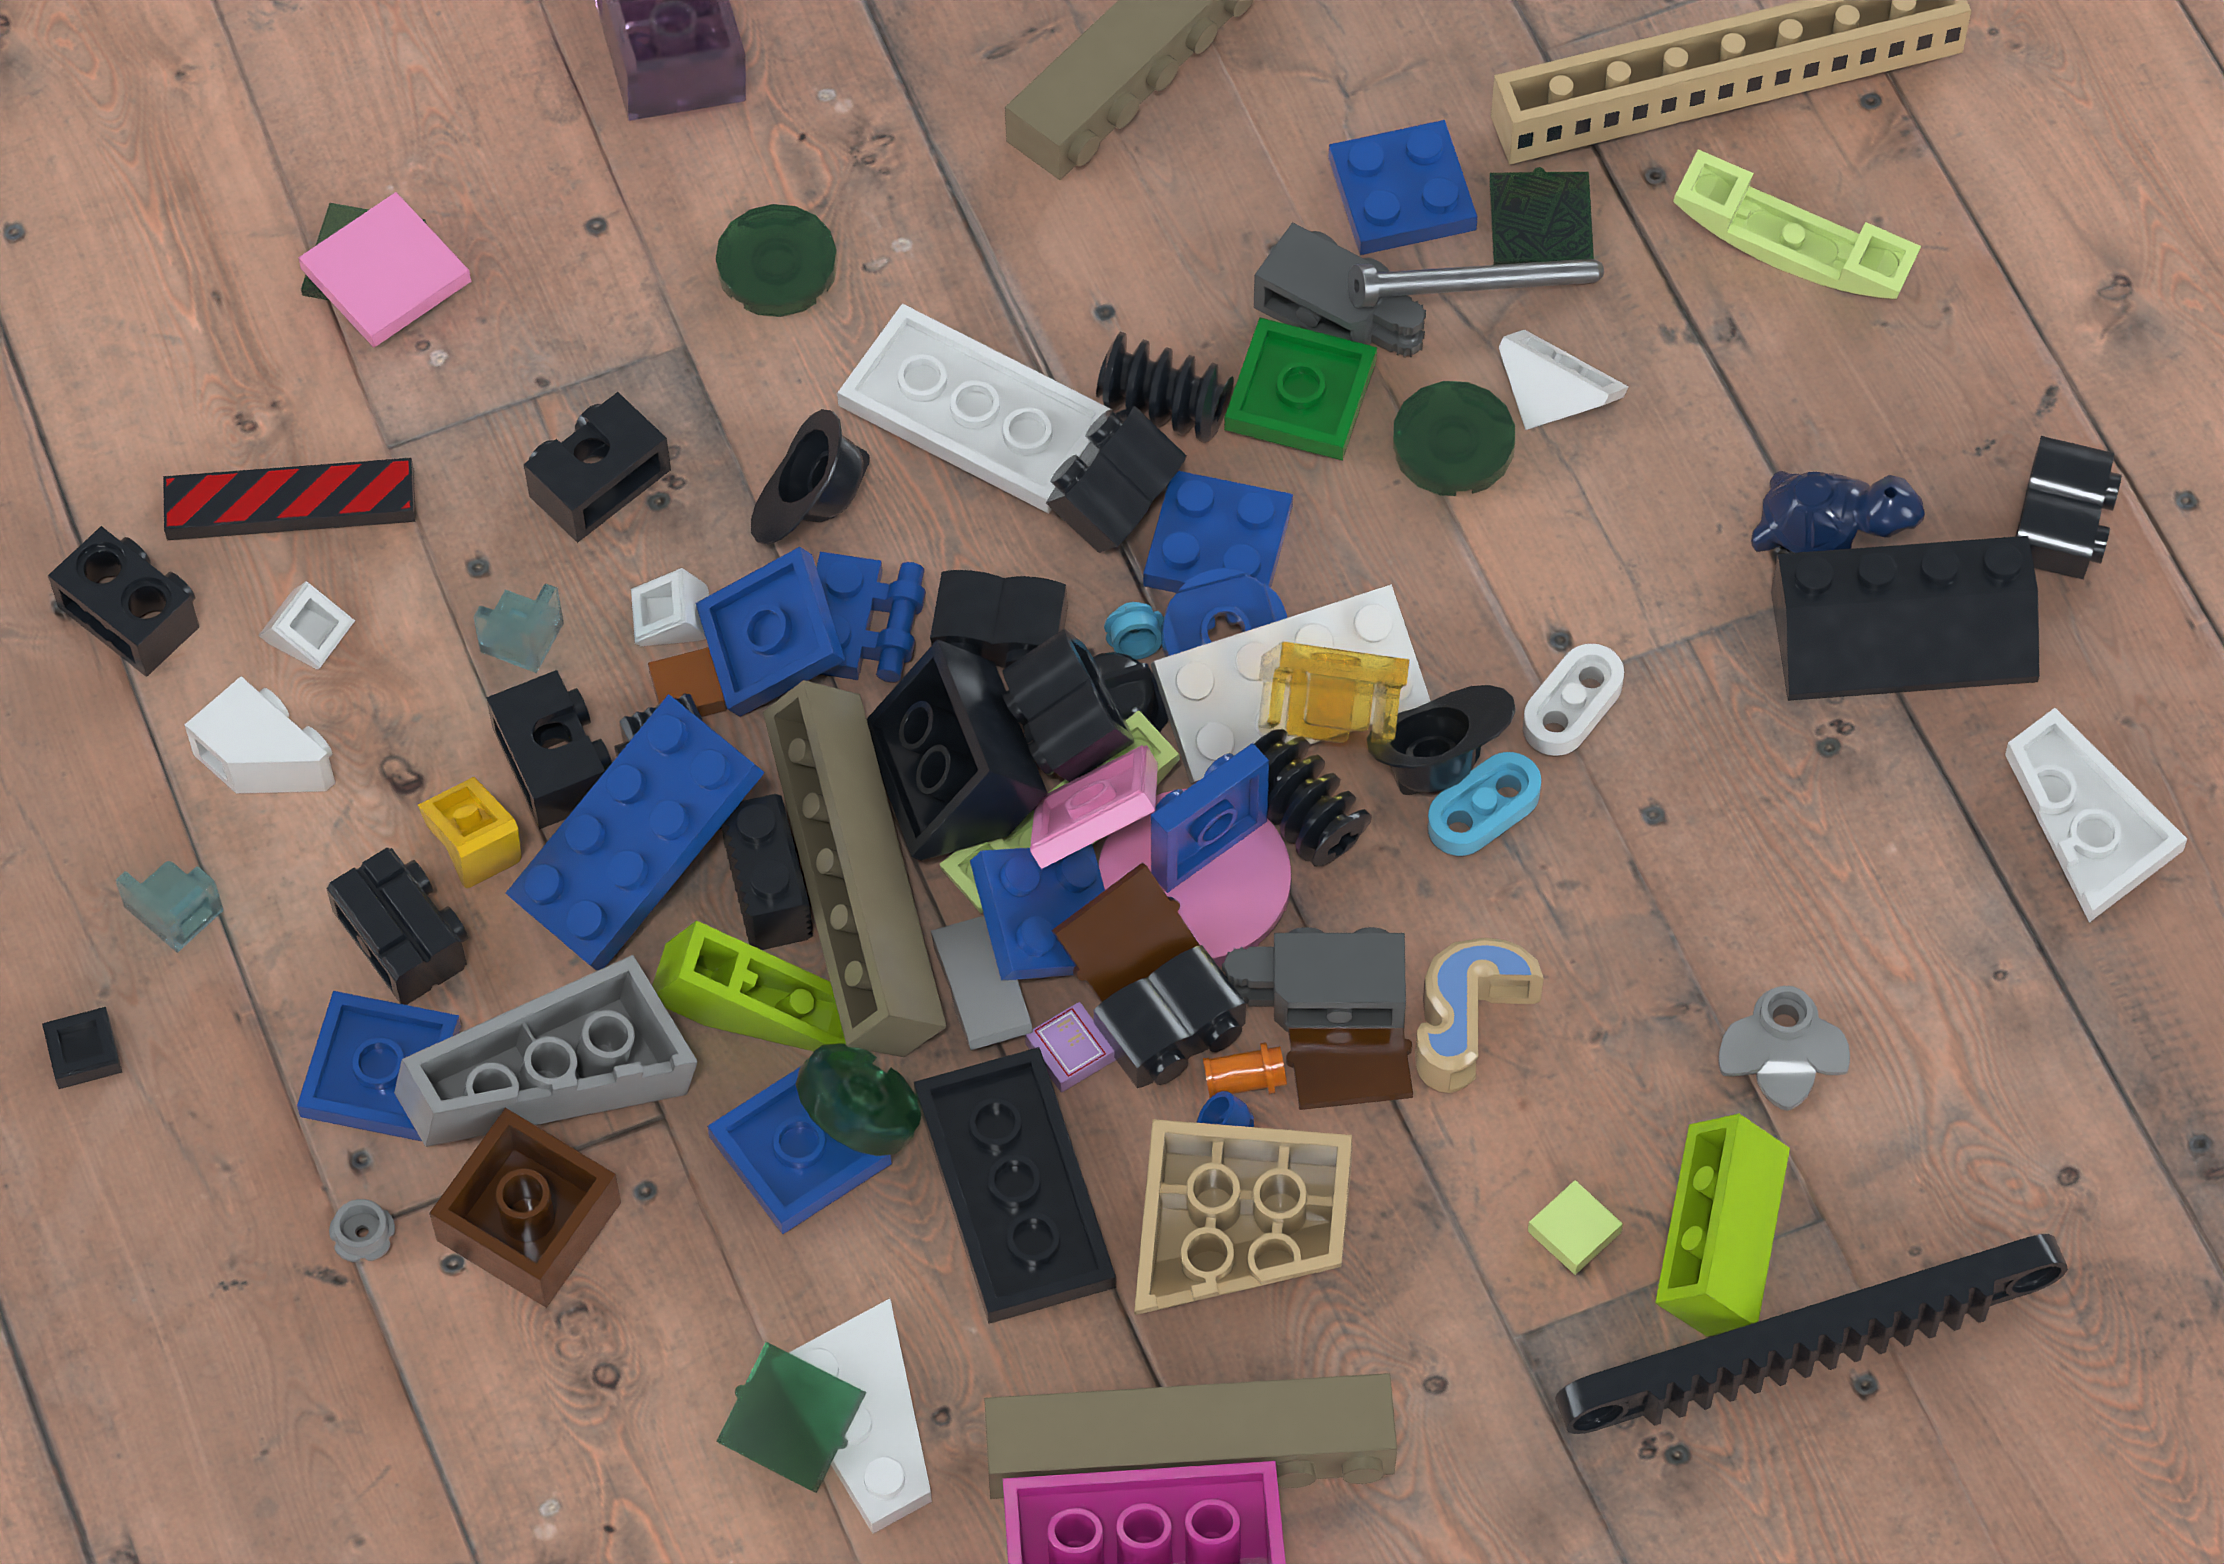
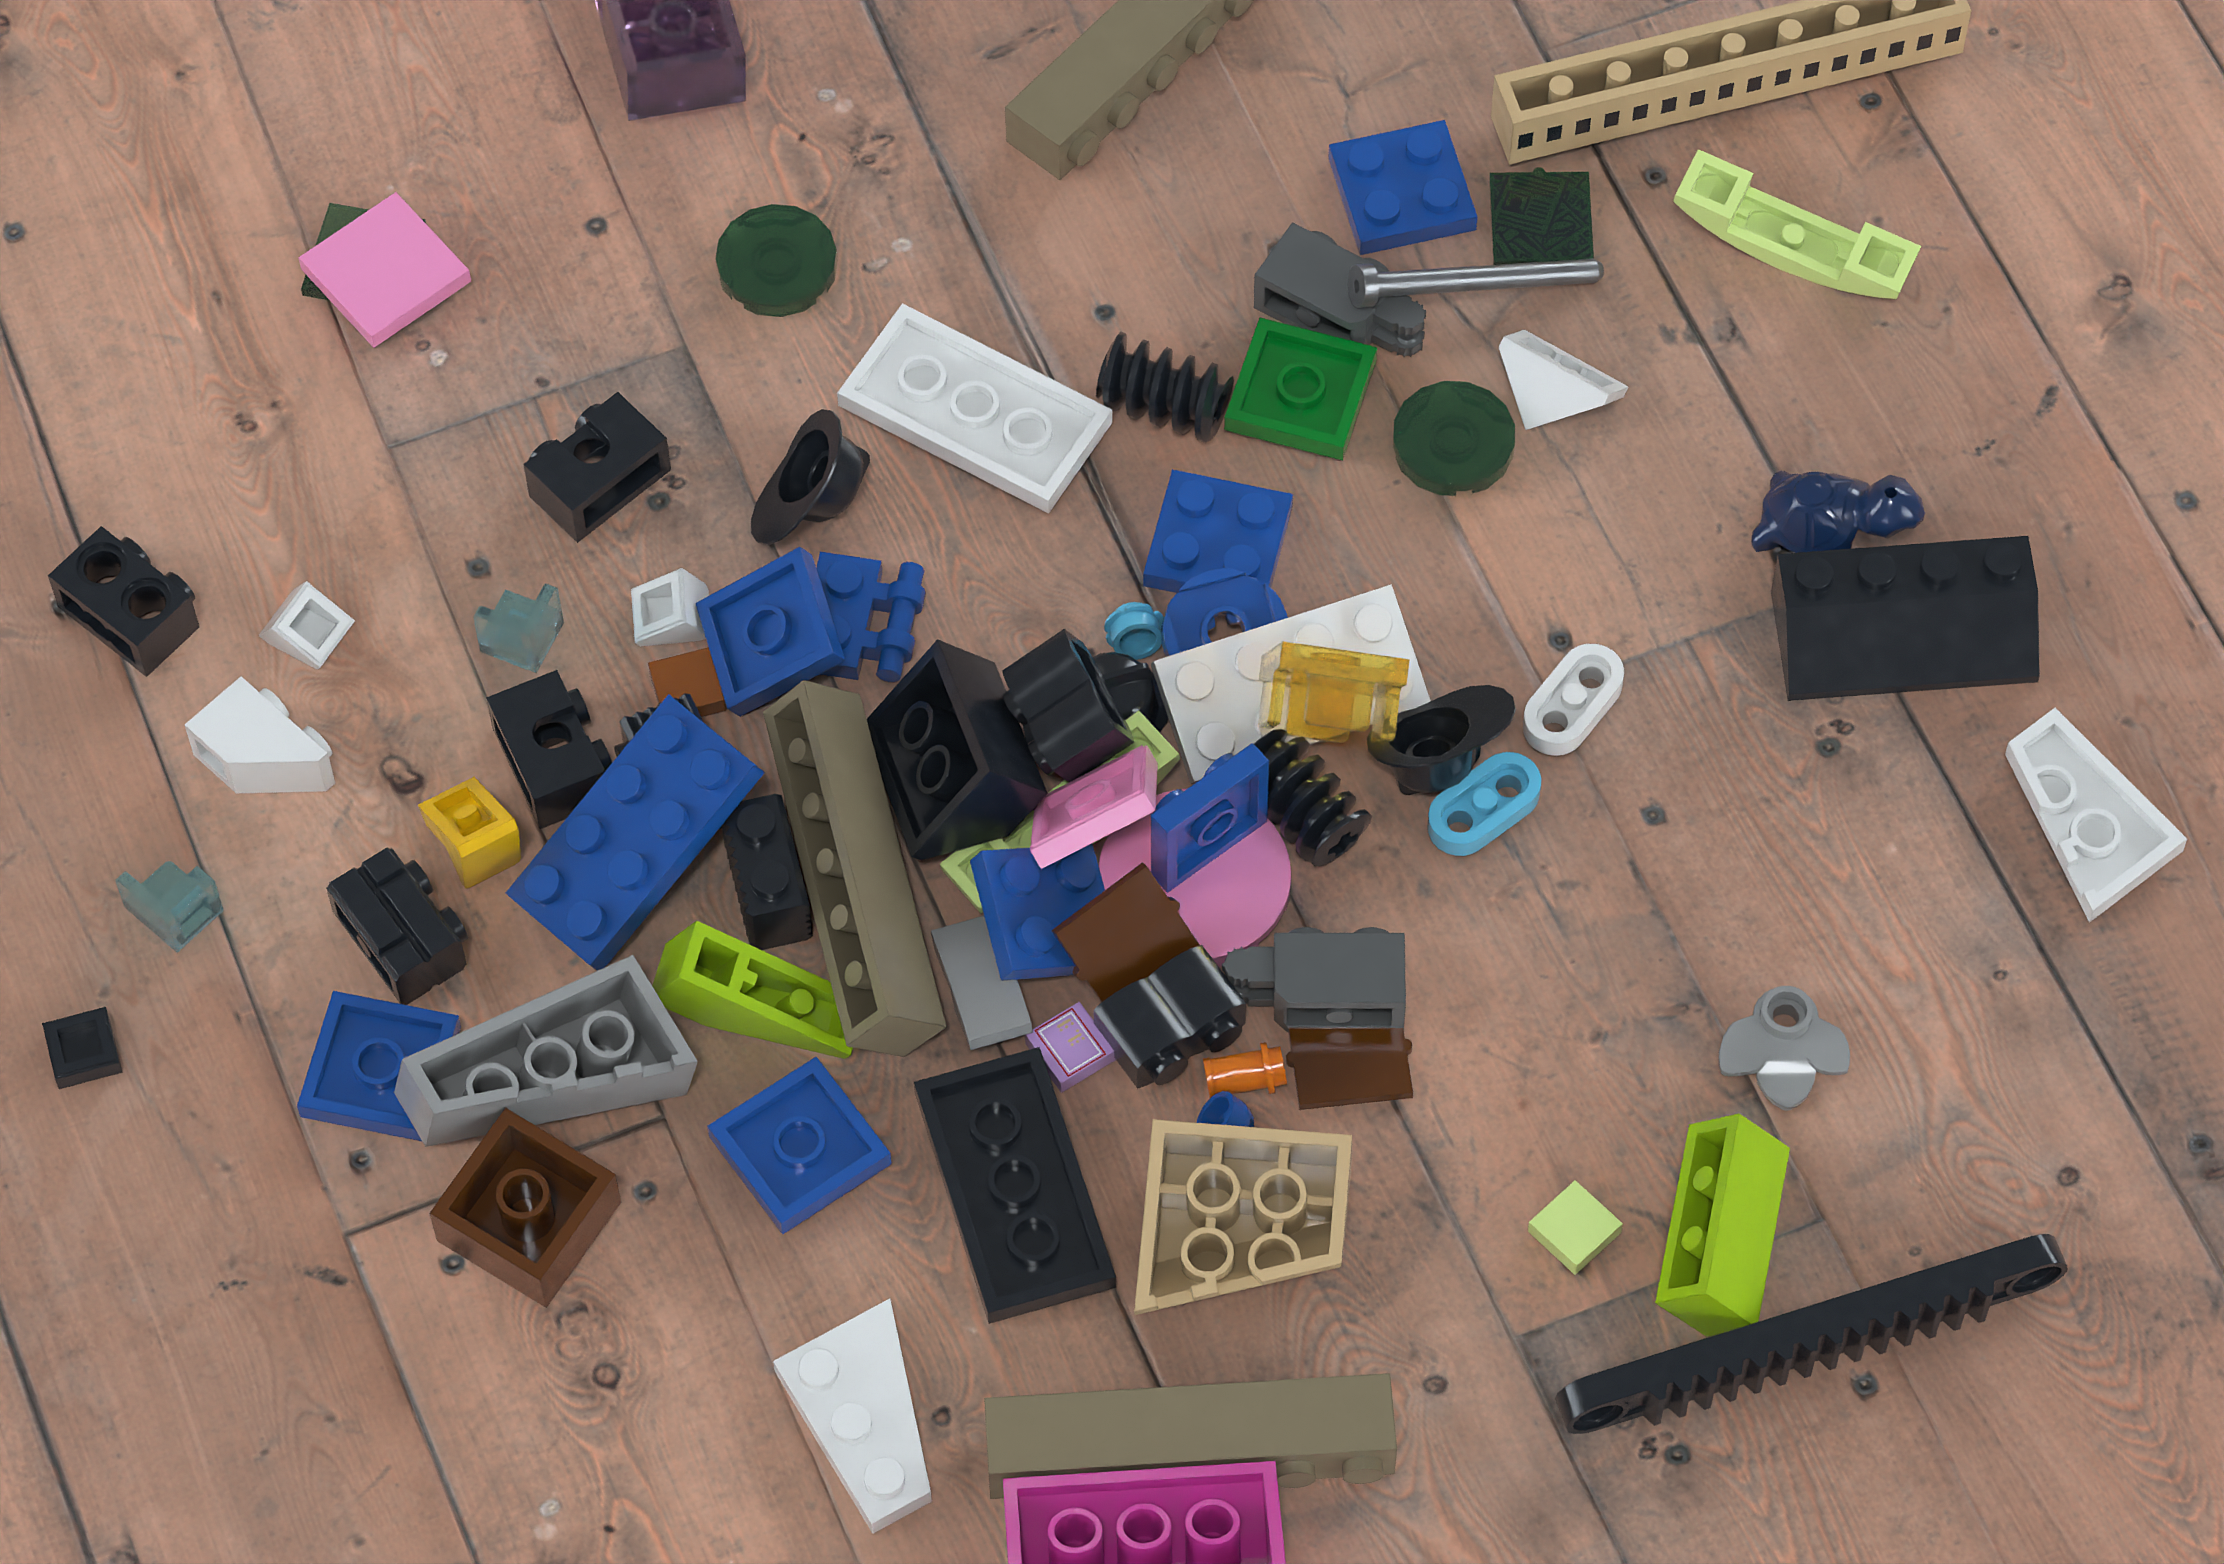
(289, 499): black tile -> none
(358, 1215): light grey plate -> none
(791, 1417): clear green piece -> none
(858, 1100): clear green tile -> none
(997, 614): black brick -> none
(1114, 478): black brick -> none
(1453, 985): tan animal -> none
(2065, 505): black brick -> none

